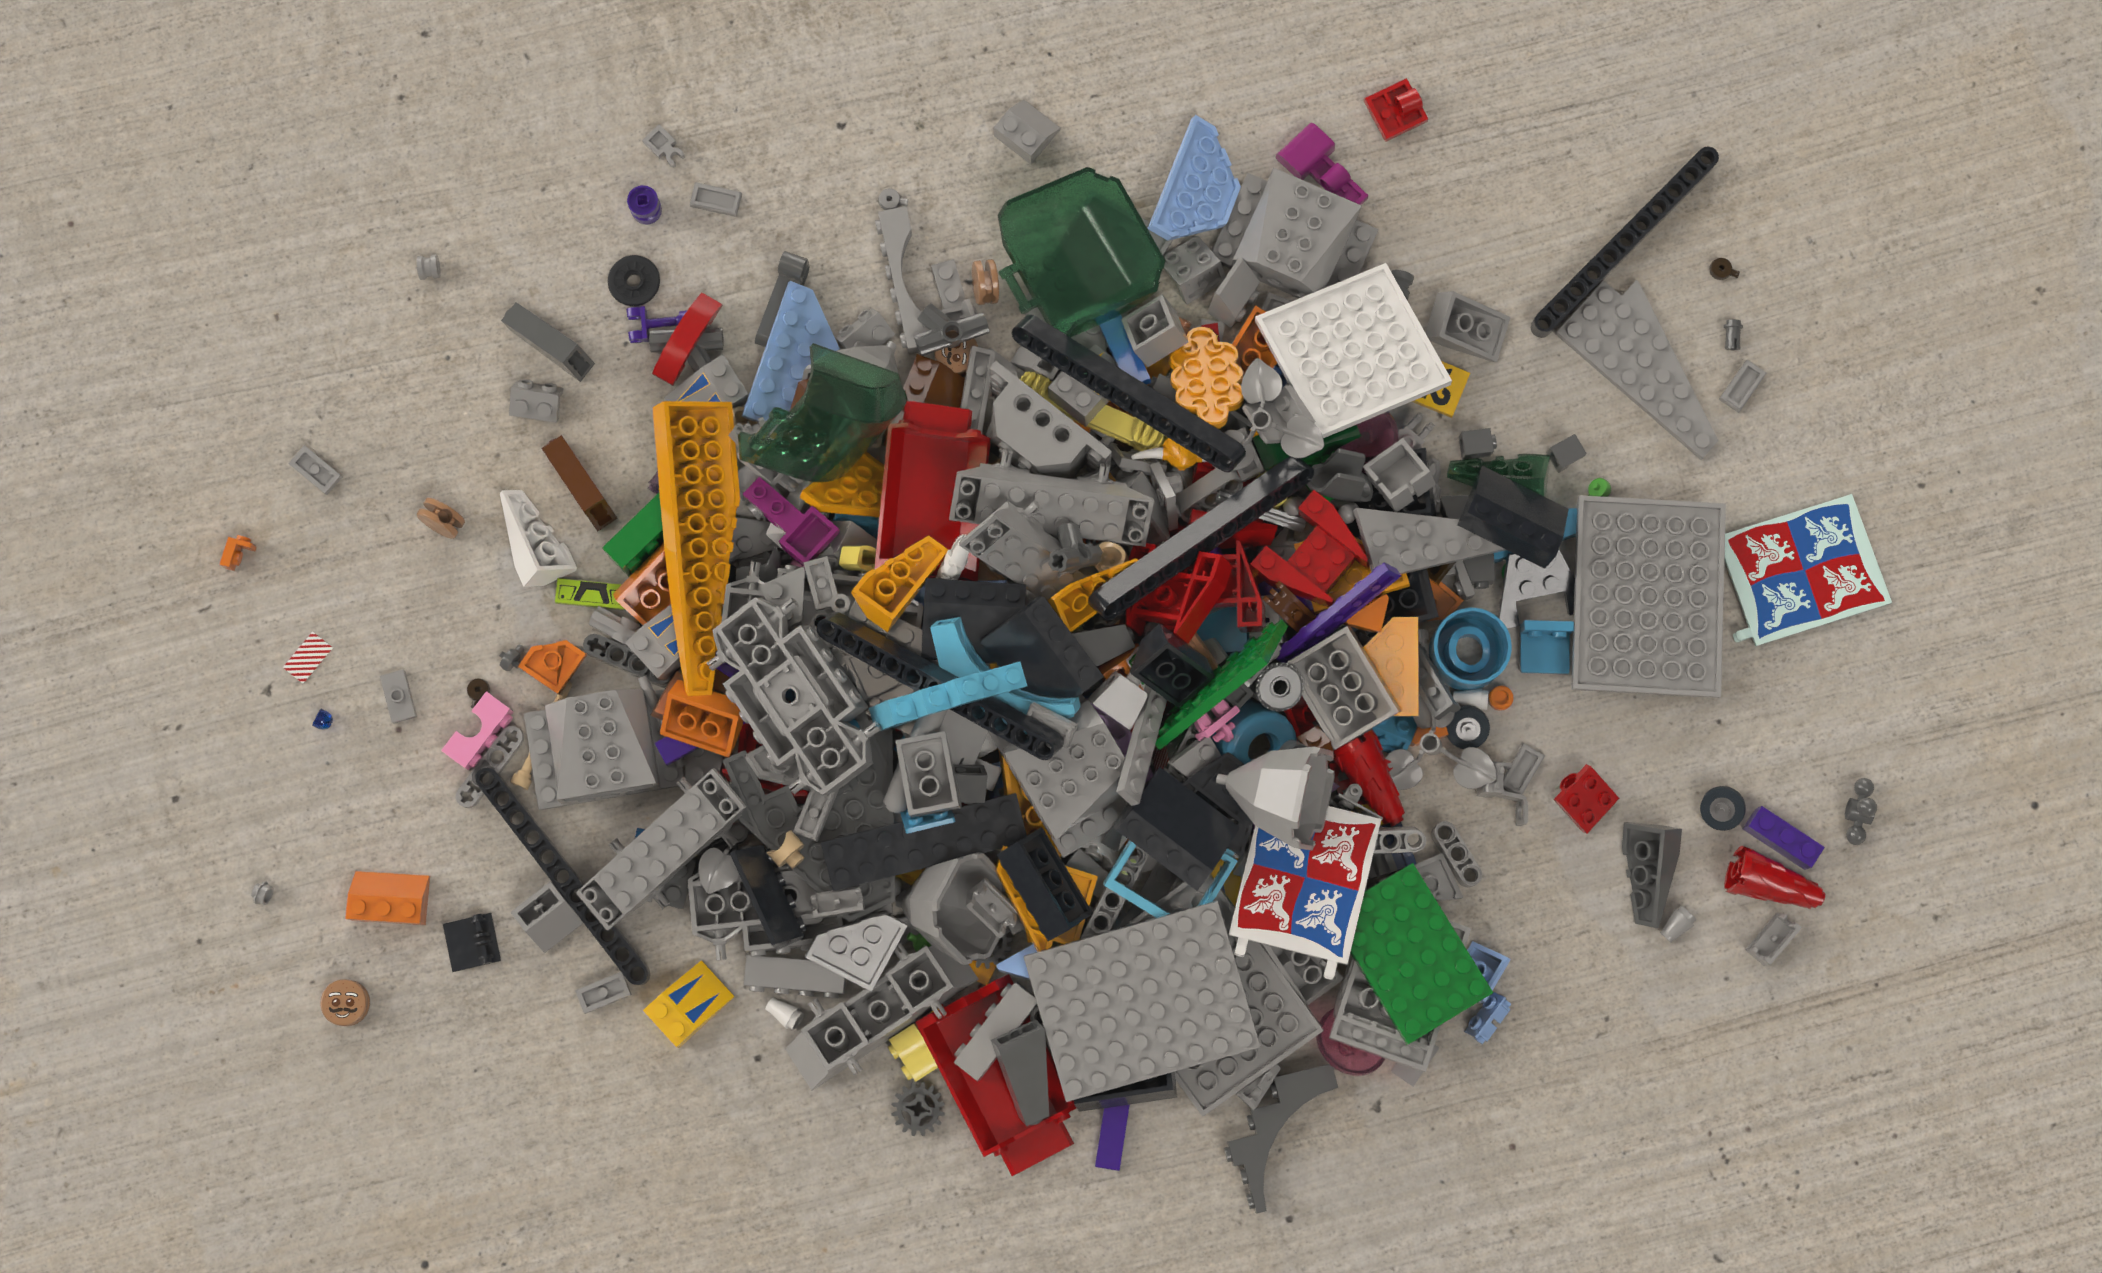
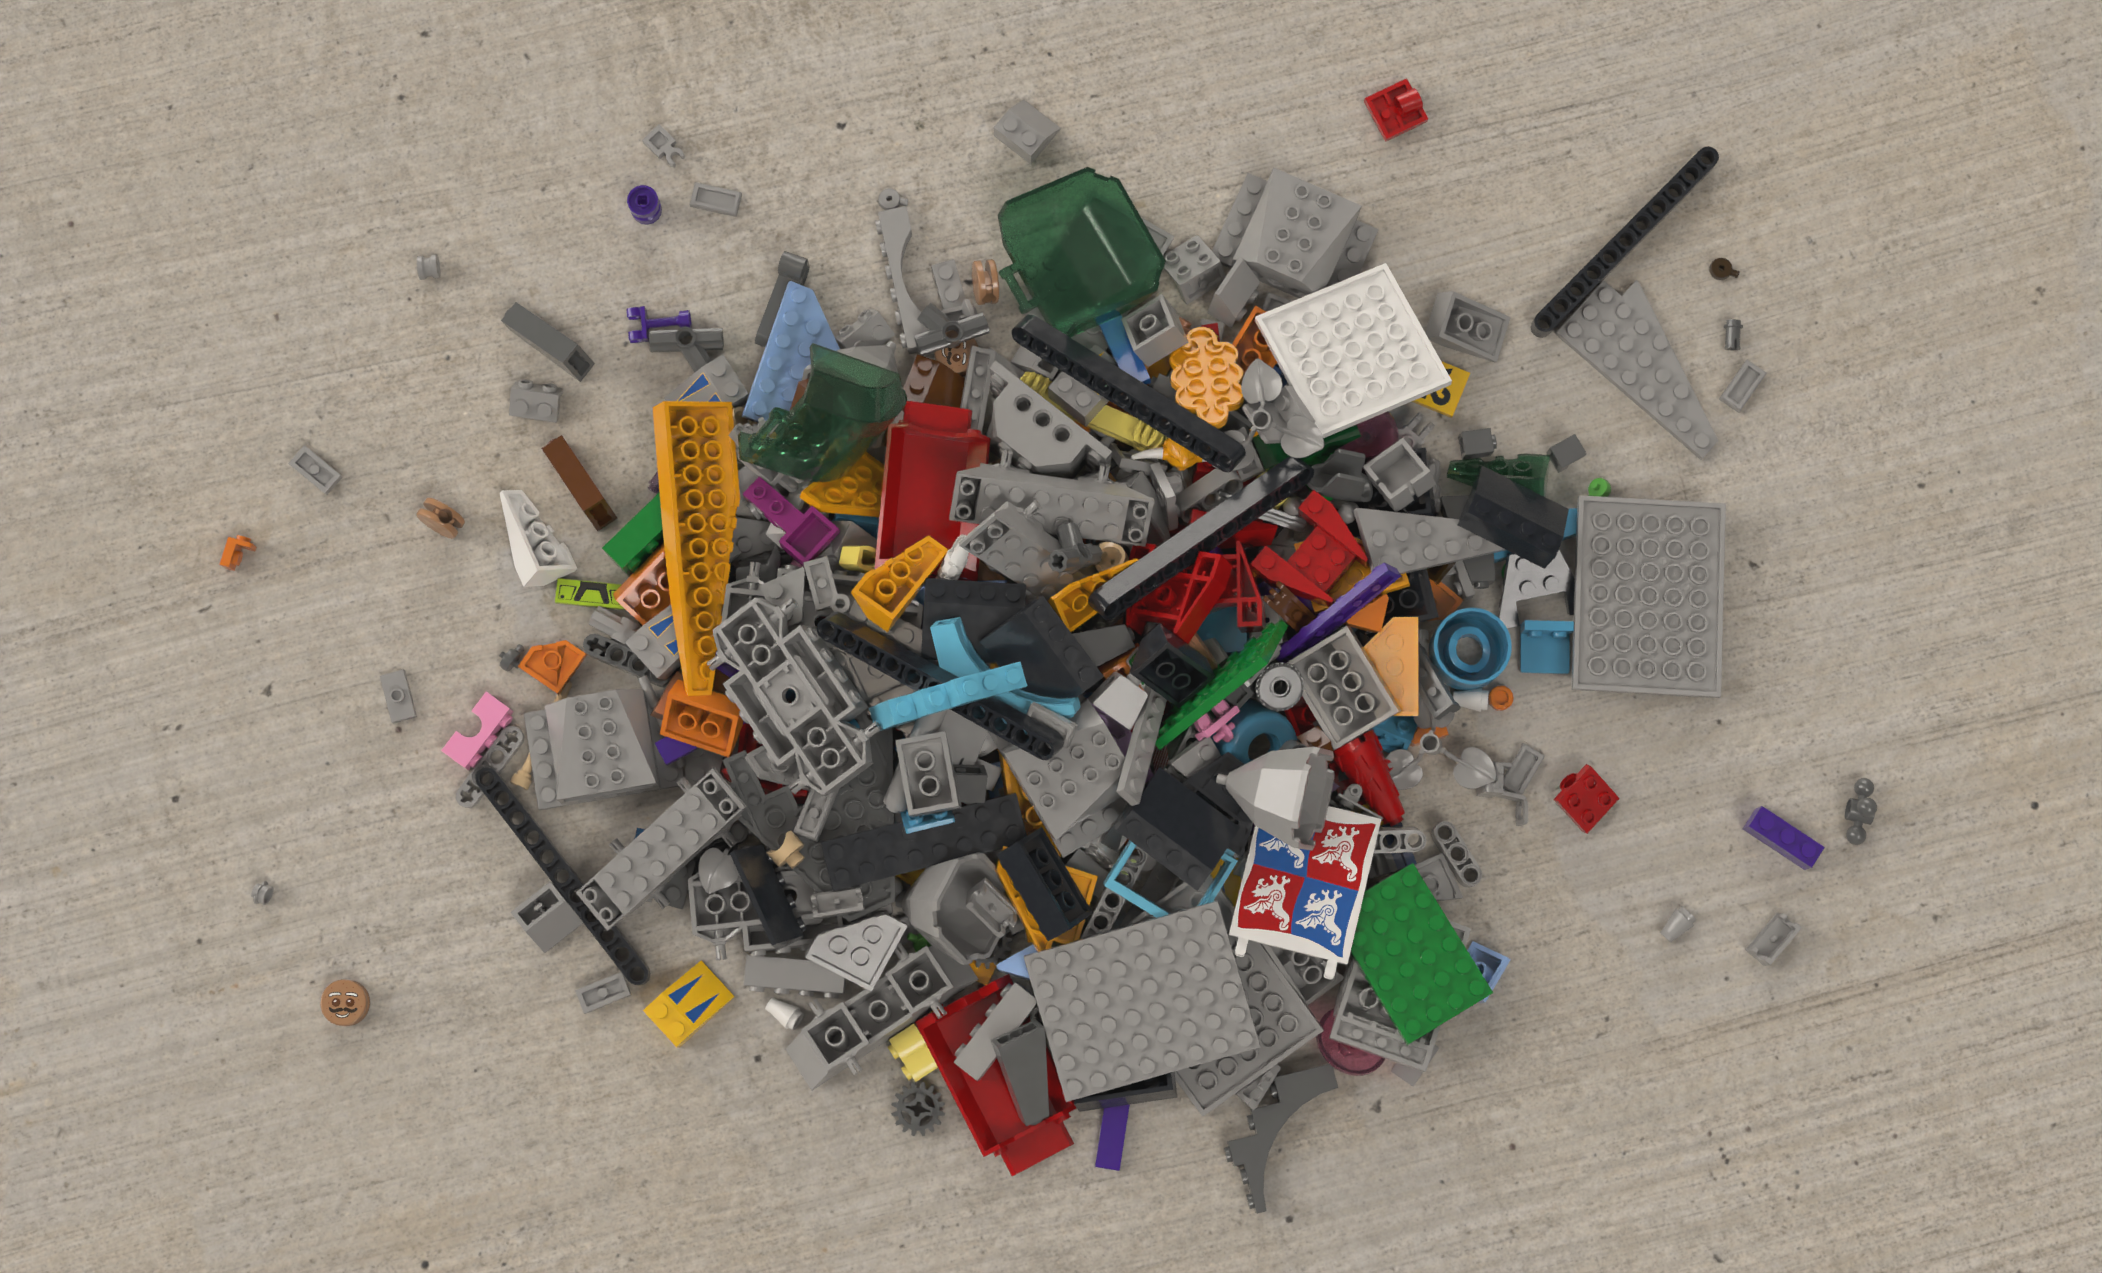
(307, 657): sticker -> none
(323, 720): clear blue hinge -> none
(388, 898): orange slope -> none
(471, 942): black hinge -> none
(472, 687): dark brown piece -> none
(631, 266): black wheel -> none
(685, 338): red slope -> none
(1198, 188): light blue plate -> none
(1309, 155): magenta plate -> none
(1404, 280): dark grey wheel -> none
(1468, 728): black wheel -> none
(1480, 1025): light blue hinge -> none
(1651, 860): dark grey wedge -> none
(1722, 808): black wheel -> none
(1769, 880): red cone -> none
(1803, 571): flag -> none

